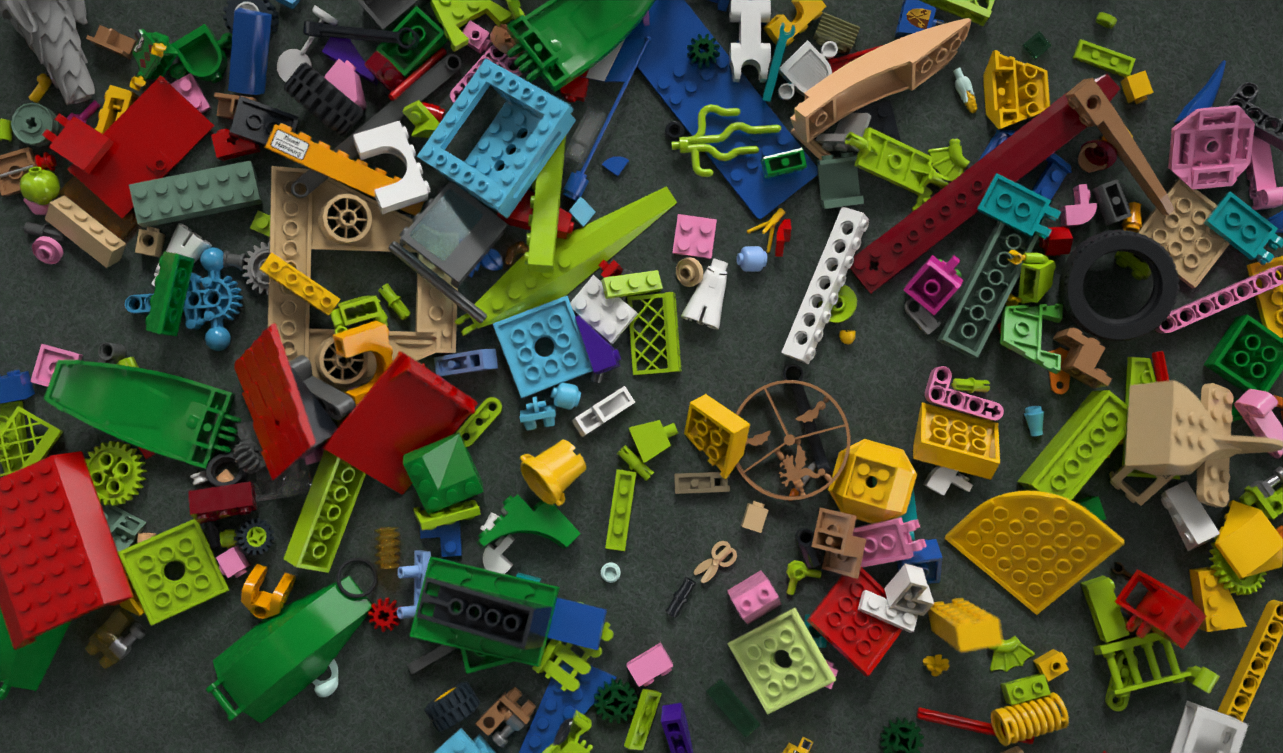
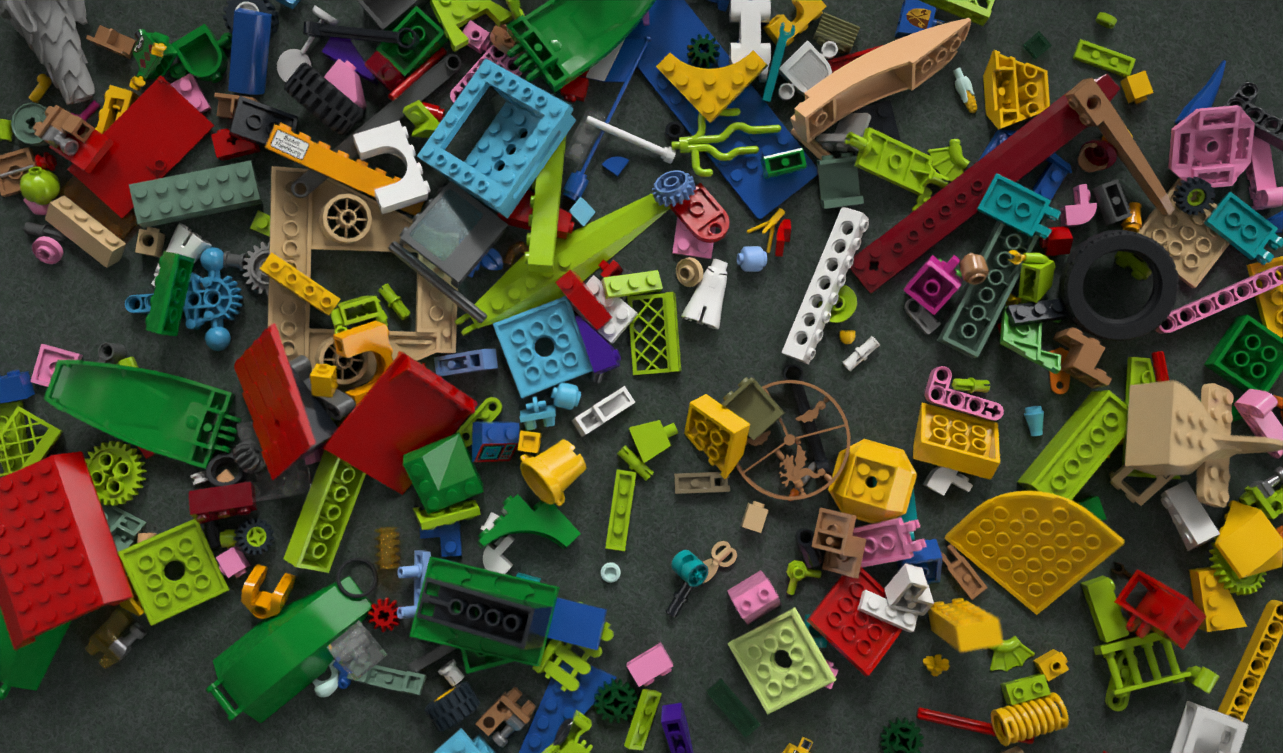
(58, 125): none -> medium nougat hips
(324, 380): none -> yellow brick
(343, 682): none -> blue arm
(357, 650): none -> clear brick
(393, 680): none -> sand green slope
(451, 672): none -> white bush
(494, 441): none -> blue slope
(529, 441): none -> yellow brick
(583, 299): none -> red slope
(667, 154): none -> white piece
(673, 188): none -> medium blue gear
(690, 568): none -> teal wheel
(701, 214): none -> tile
(714, 88): none -> yellow plate
(754, 406): none -> olive panel
(861, 353): none -> white pin
(964, 574): none -> medium nougat hinge
(973, 268): none -> medium nougat head
(1036, 312): none -> black plate
(1185, 191): none -> black bush

